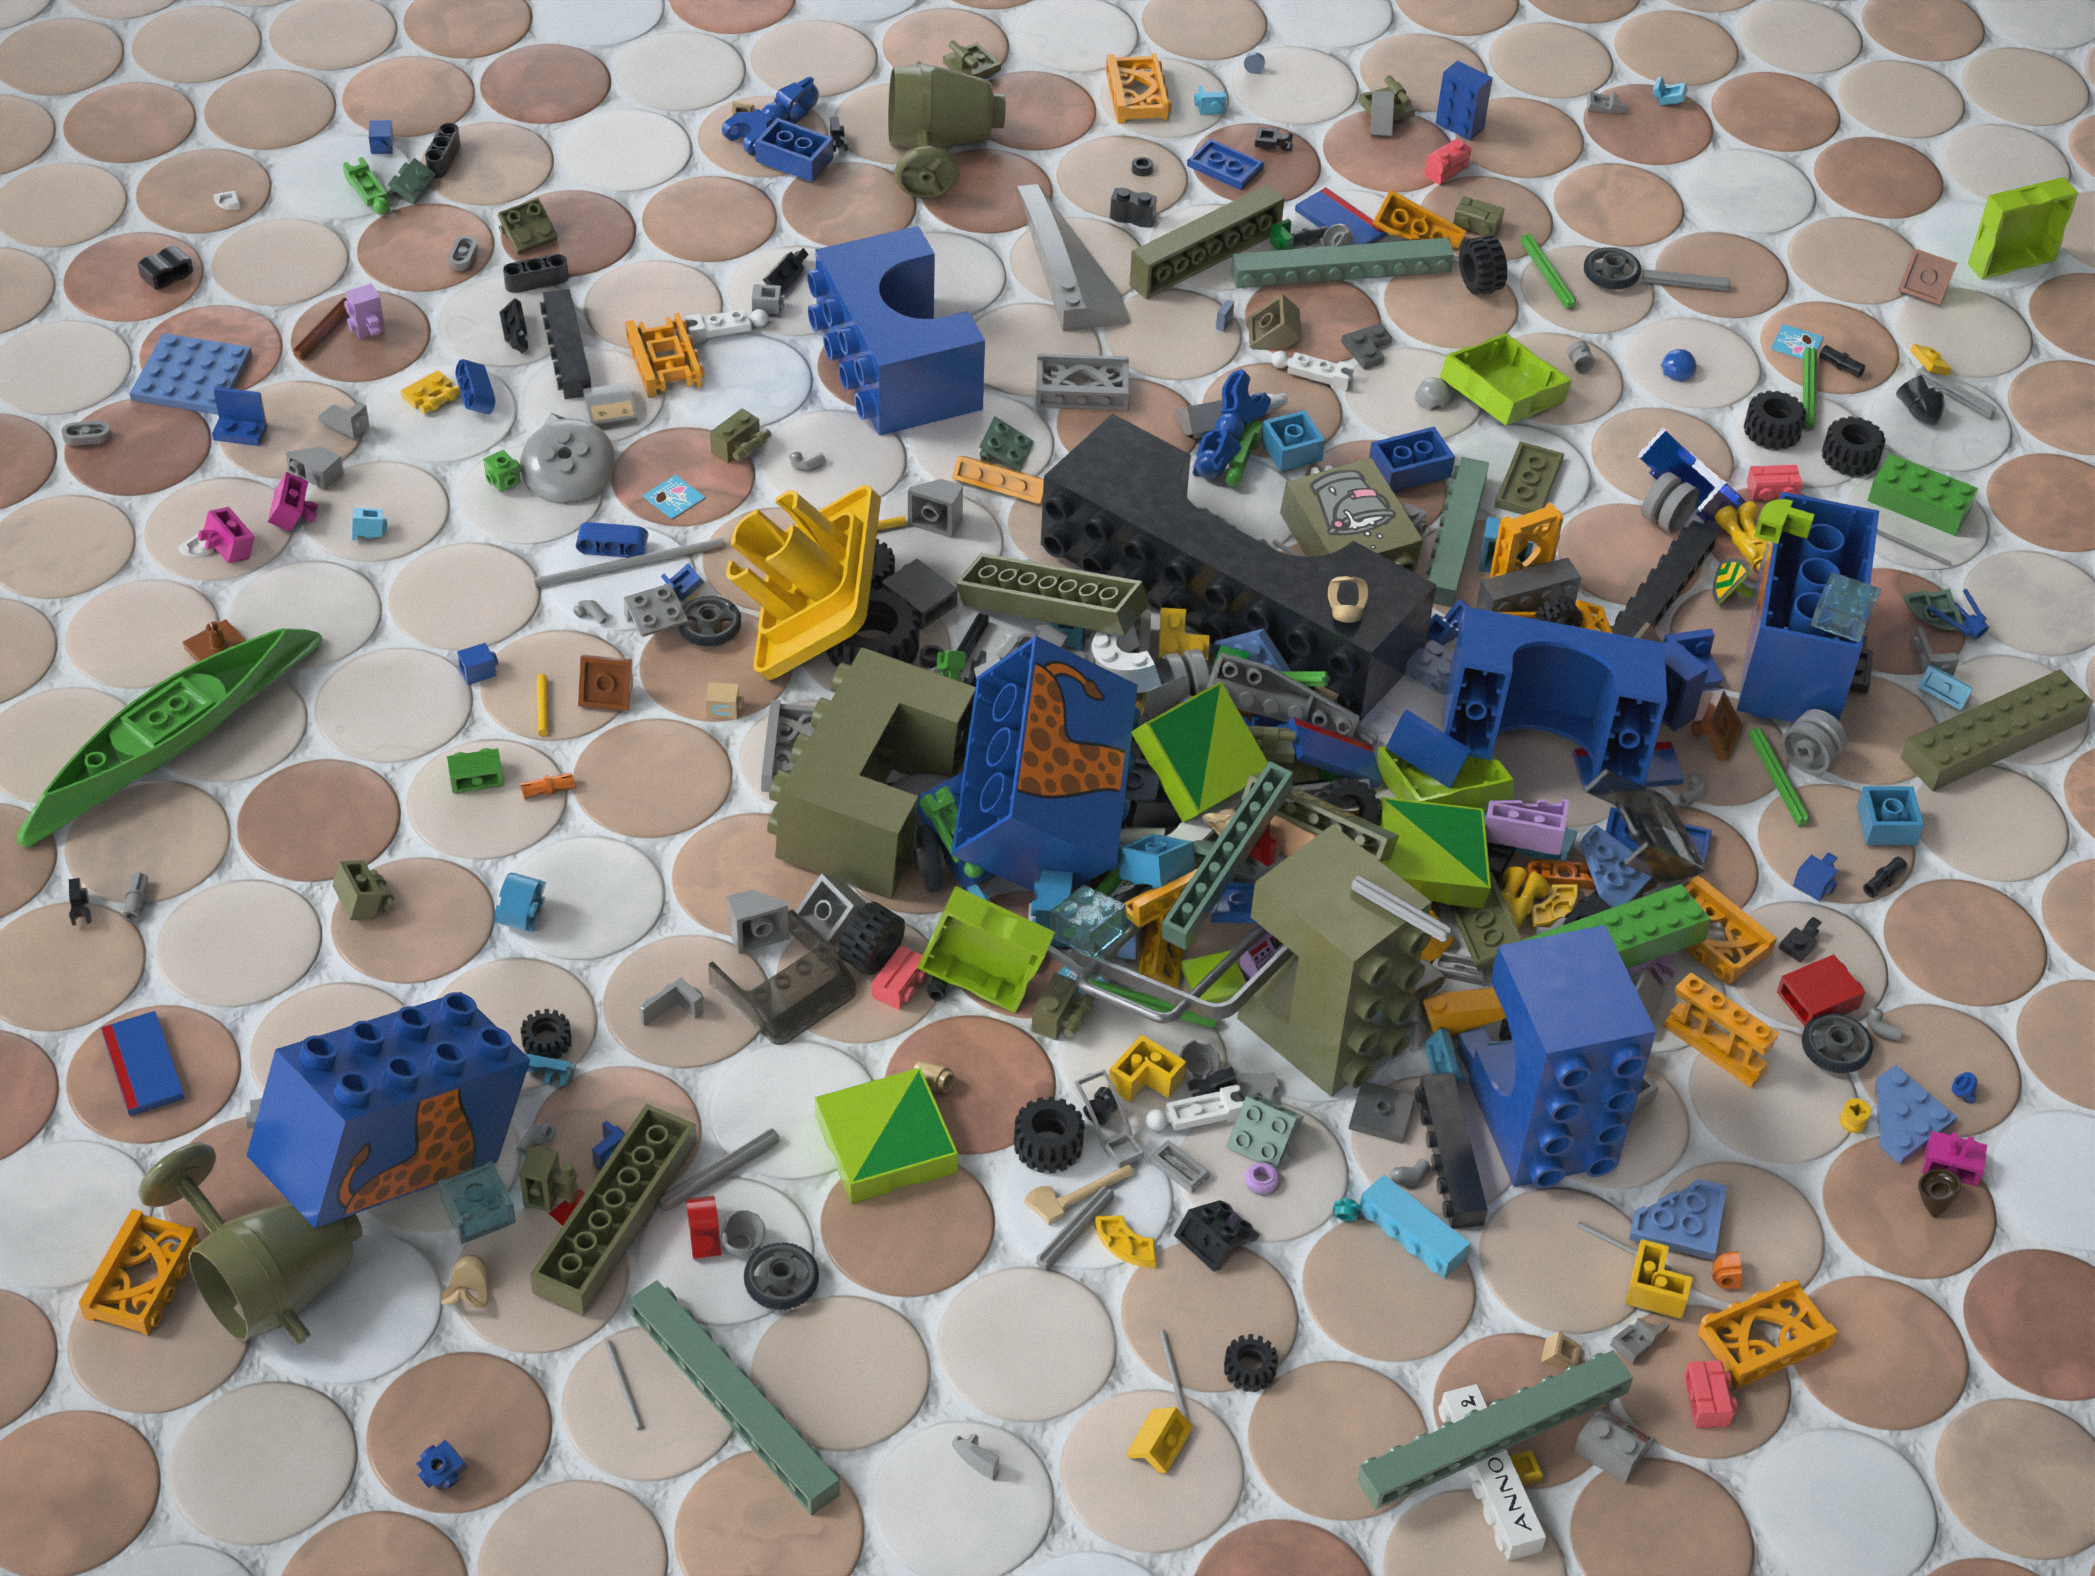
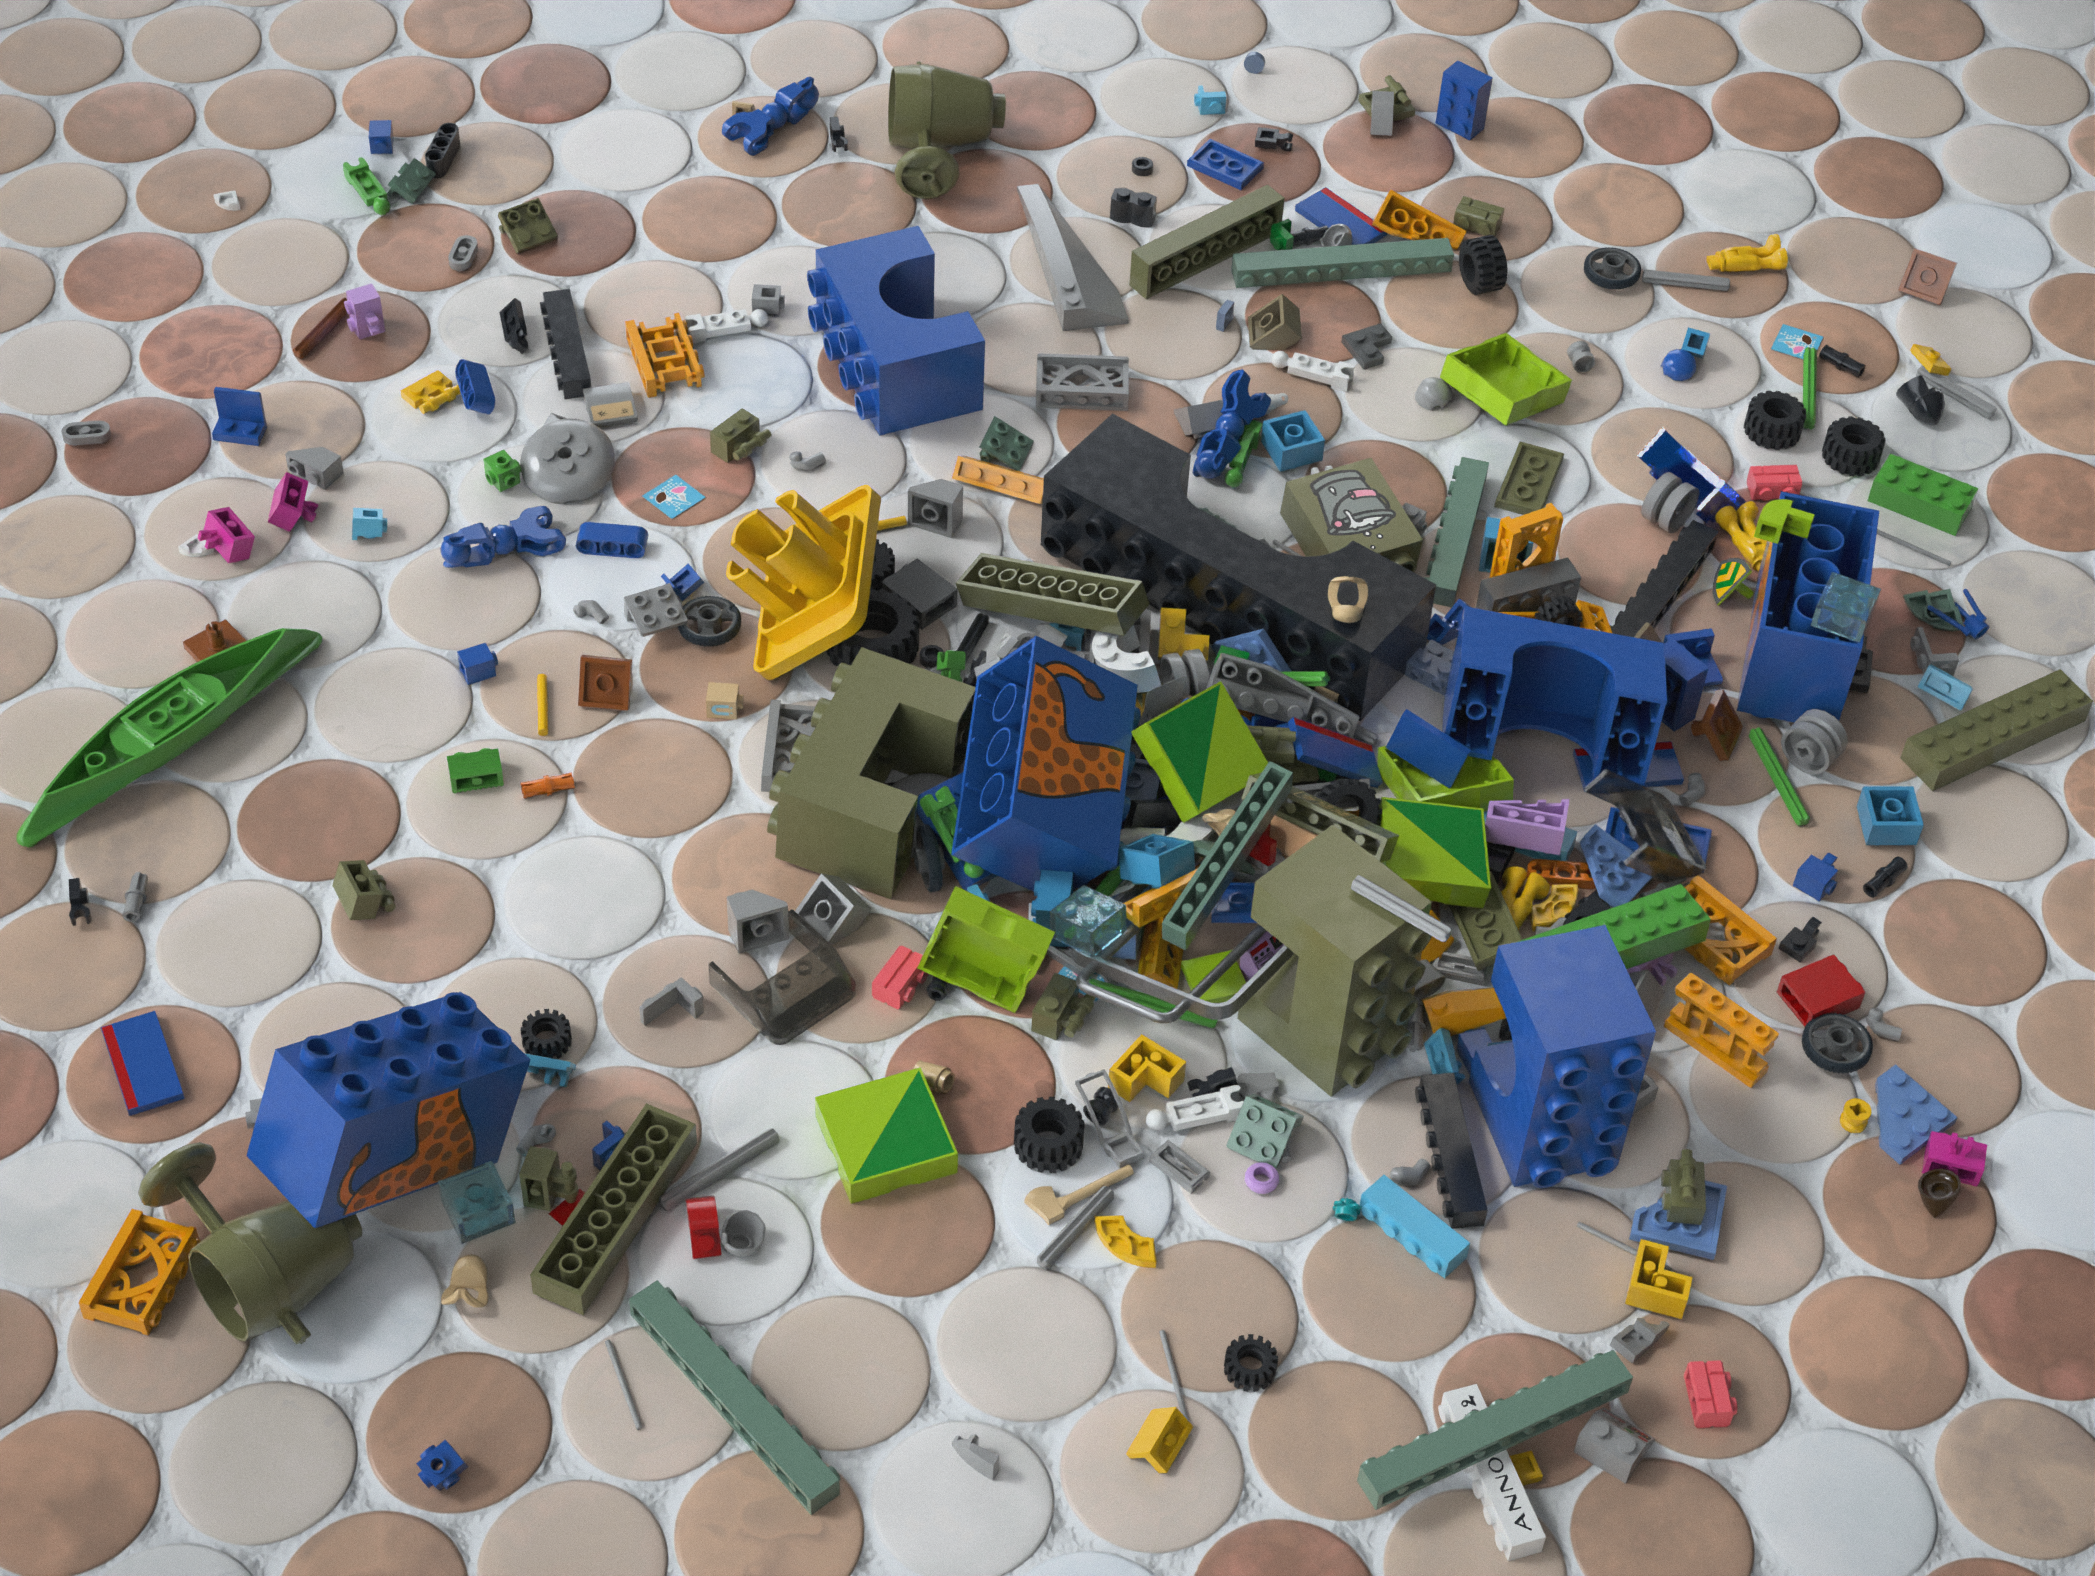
(165, 267): black brick -> none
(187, 370): medium blue plate -> none
(348, 422): light grey bracket -> none
(519, 901): dark azure brick -> none
(524, 534): none -> blue piece
(535, 273): black beam -> none
(629, 562): light grey piece -> none
(781, 1286): dark grey wheel -> none
(786, 270): black hinge -> none
(794, 149): blue brick -> none
(871, 938): black tyre -> none
(971, 60): olive plate -> none
(1134, 107): light orange fence -> none
(1200, 1060): light grey hair -> none
(1213, 1231): black bracket -> none
(1382, 1112): dark grey plate -> none
(1413, 459): blue brick -> none
(1447, 161): coral brick -> none
(1548, 271): bright green axle -> none
(1560, 1351): tan slope -> none
(1605, 104): light grey slope -> none
(1669, 94): medium azure bracket -> none
(1684, 1190): none -> olive brick
(1696, 342): none -> dark azure brick
(1727, 1271): orange piece -> none
(1750, 258): none -> yellow piece
(1766, 1308): light orange fence -> none
(1964, 1087): blue plate -> none
(2022, 228): lime tile -> none

